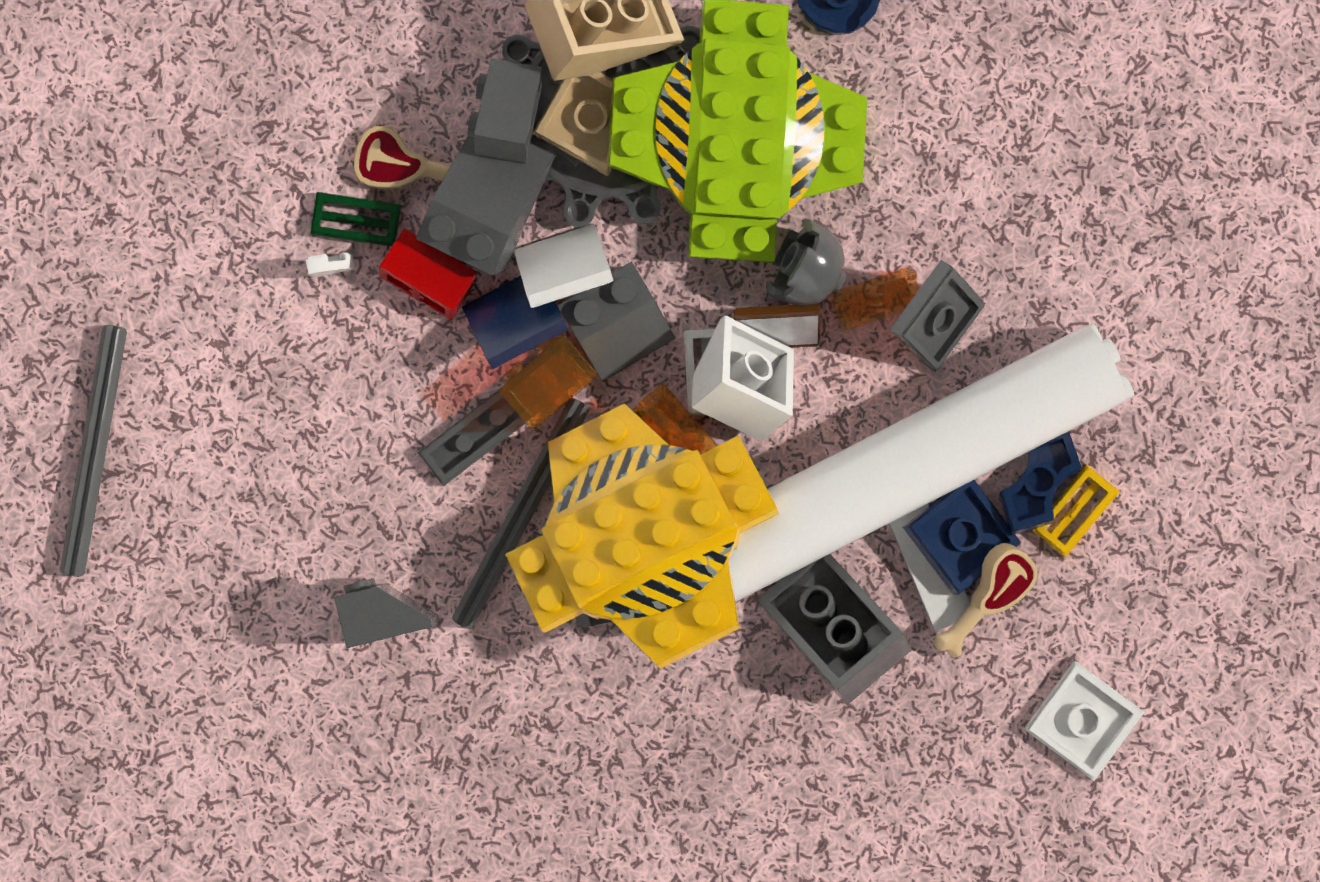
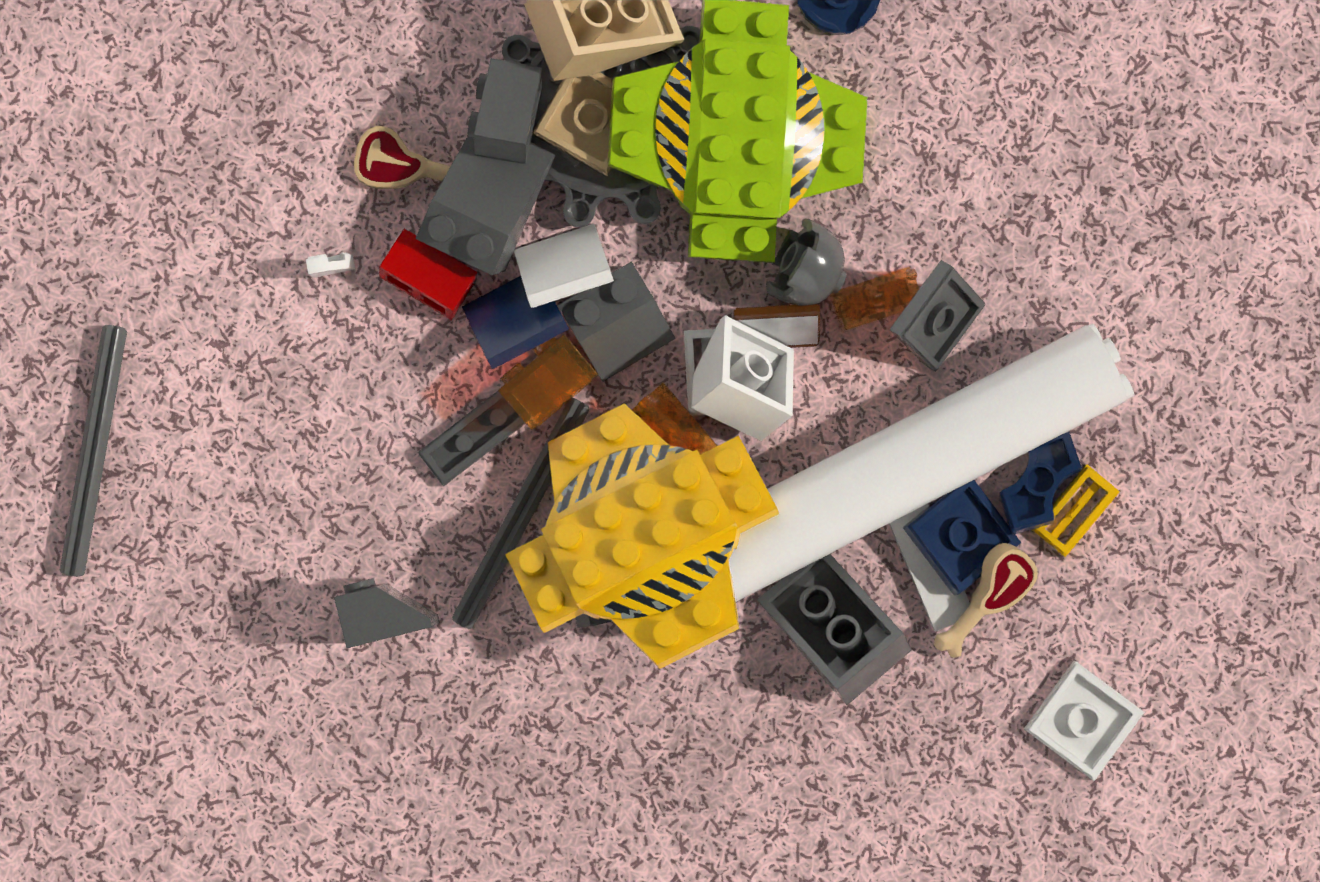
(319, 214): dark green tile -> none

